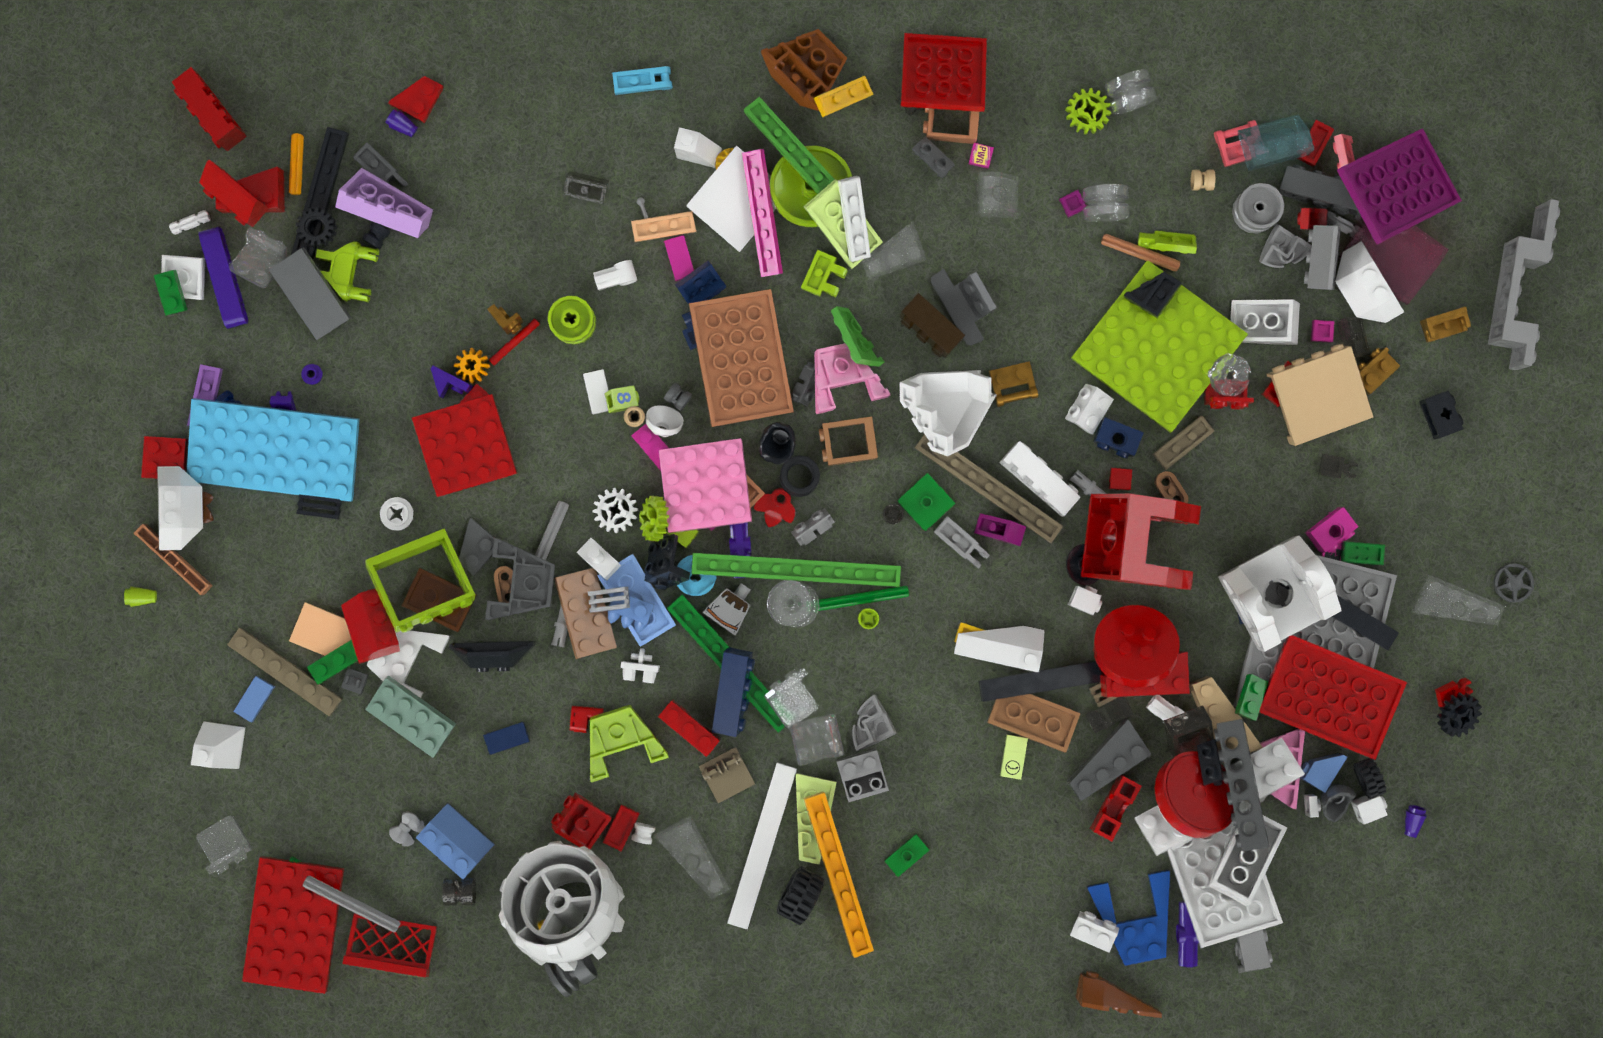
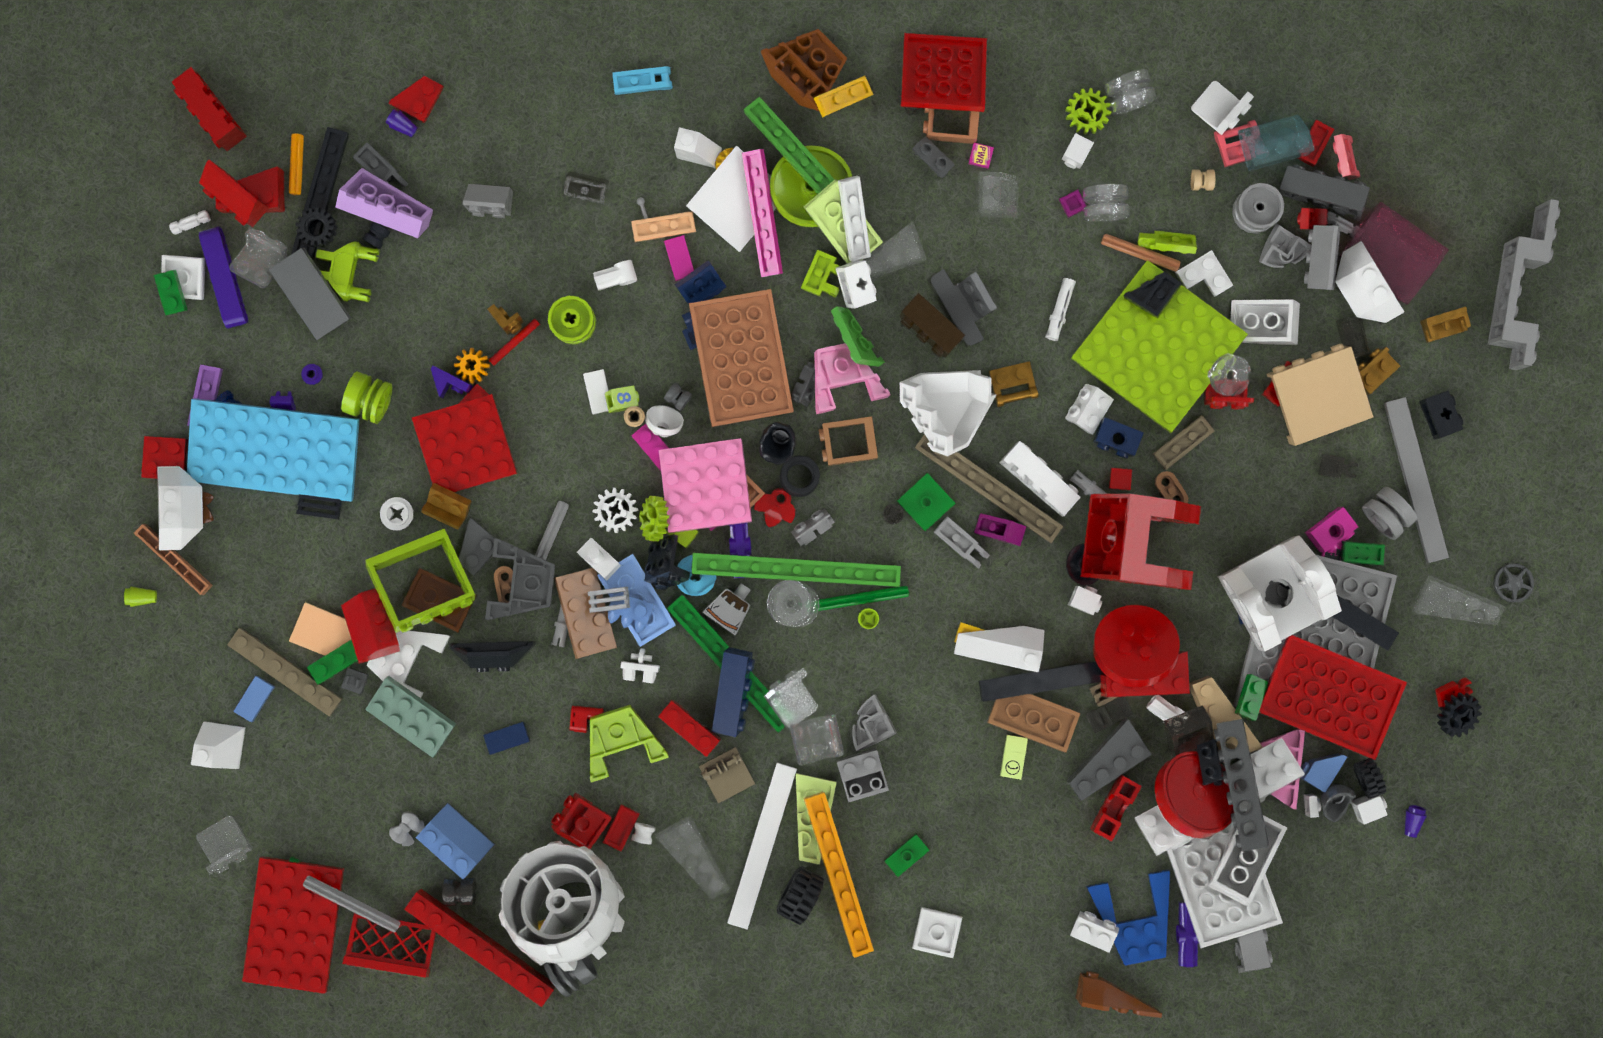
(365, 396): none -> lime wheel
(446, 506): none -> pearl gold bracket
(480, 947): none -> red brick
(488, 200): none -> light grey slope
(856, 294): none -> white brick
(937, 932): none -> white tile
(1058, 316): none -> white pin
(1077, 151): none -> white brick
(1206, 269): none -> white plate
(1221, 107): none -> white bracket
(1322, 331): dark pink tile -> none
(1389, 513): none -> light grey wheel
(1399, 186): magenta plate -> none
(1416, 480): none -> light grey tile

